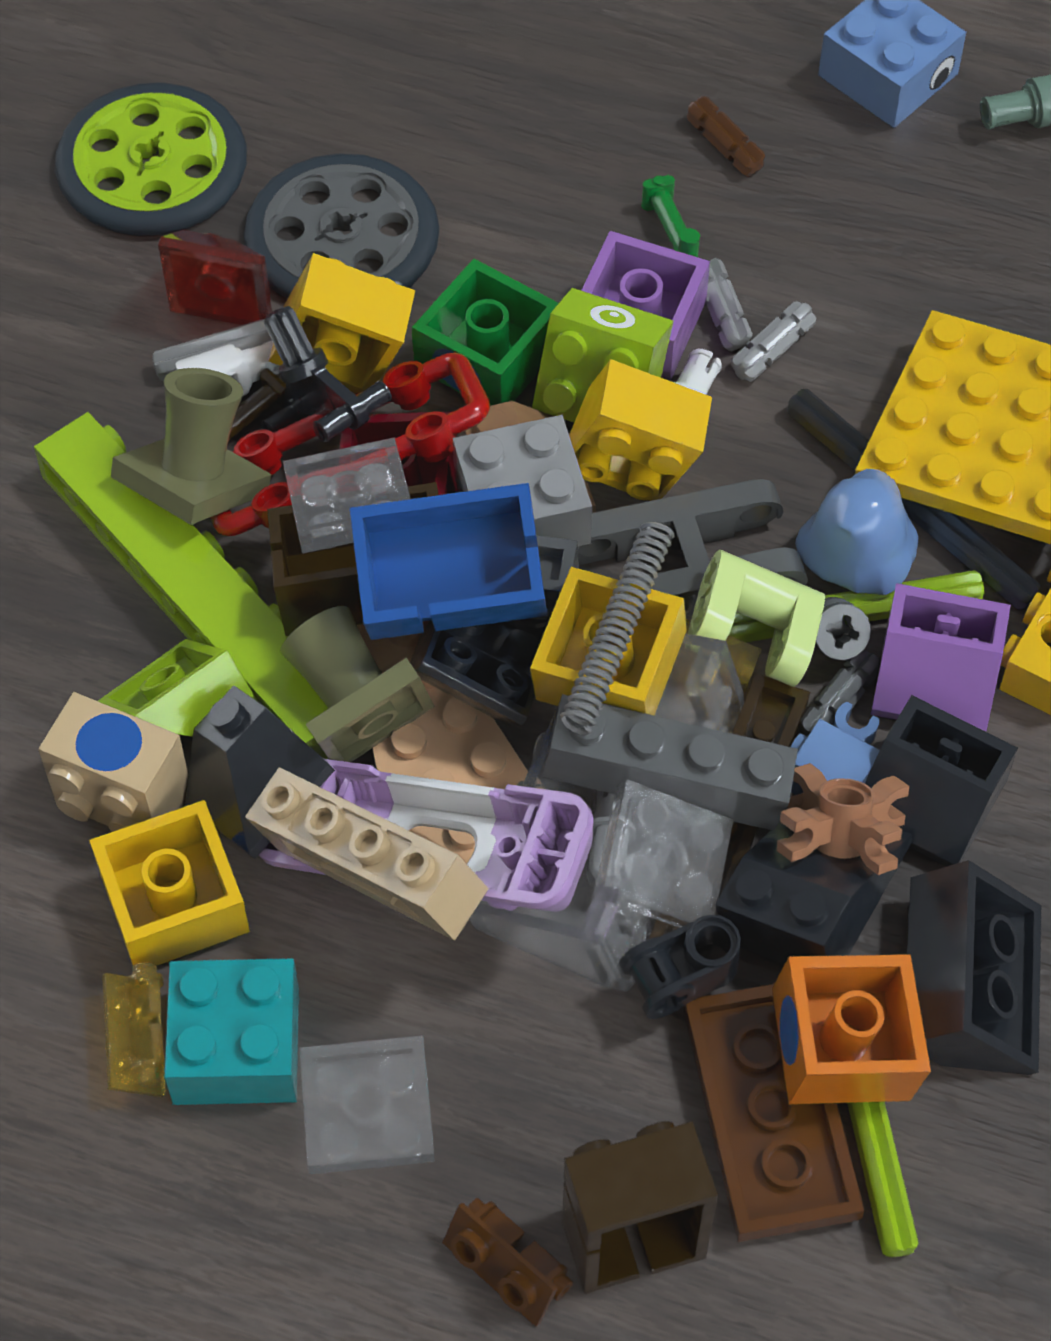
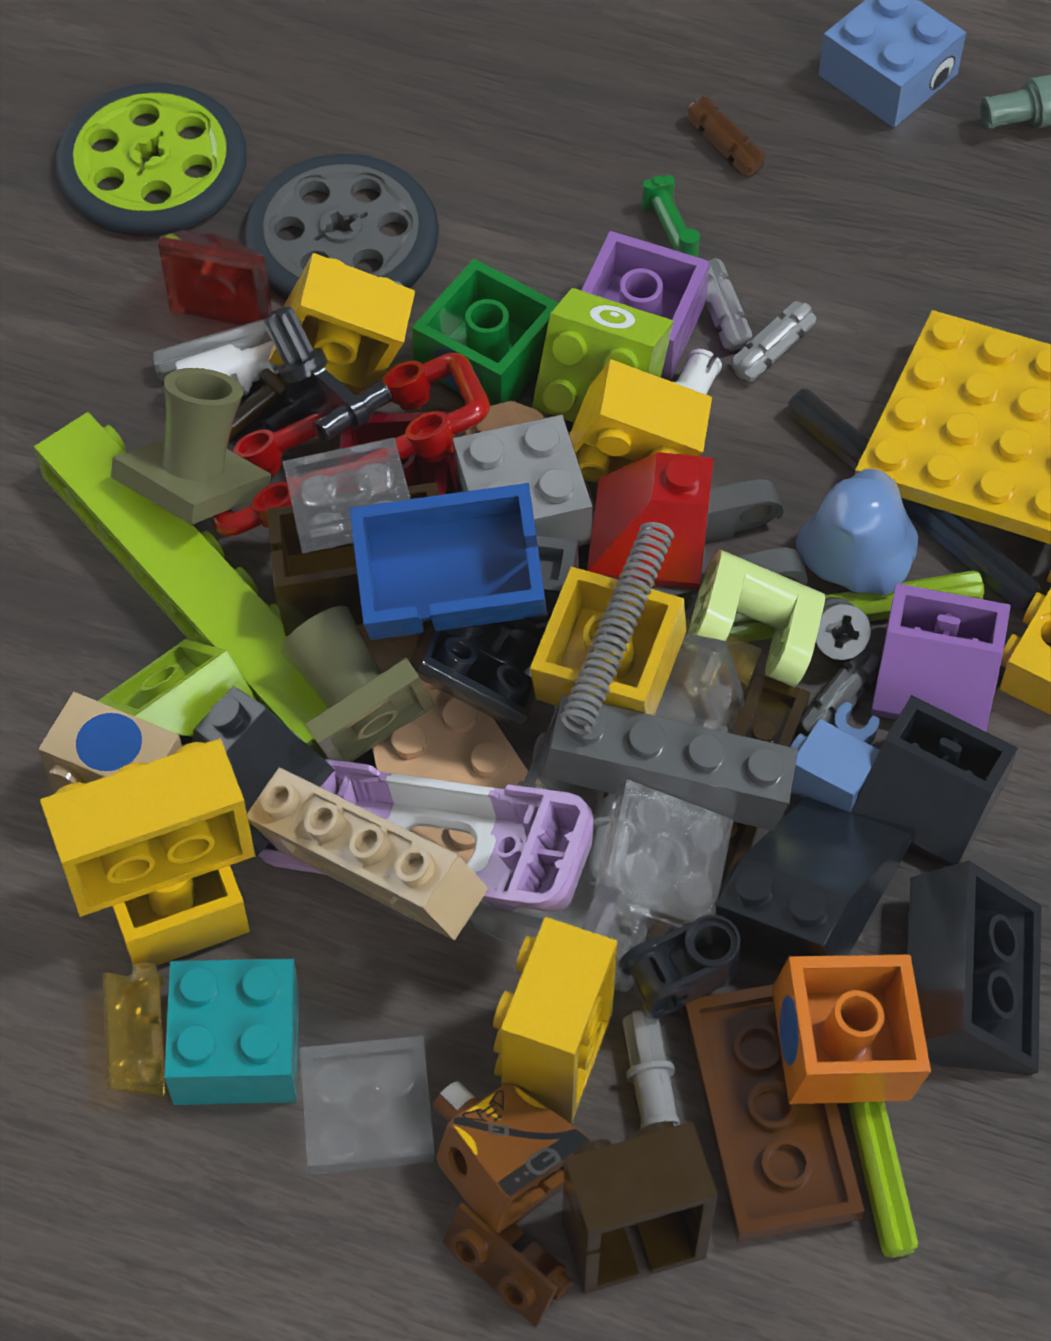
(149, 826): none -> yellow brick
(503, 1150): none -> dark orange torso
(556, 1015): none -> yellow brick
(649, 1069): none -> light grey axle
(659, 490): none -> red slope
(843, 819): nougat pin -> none

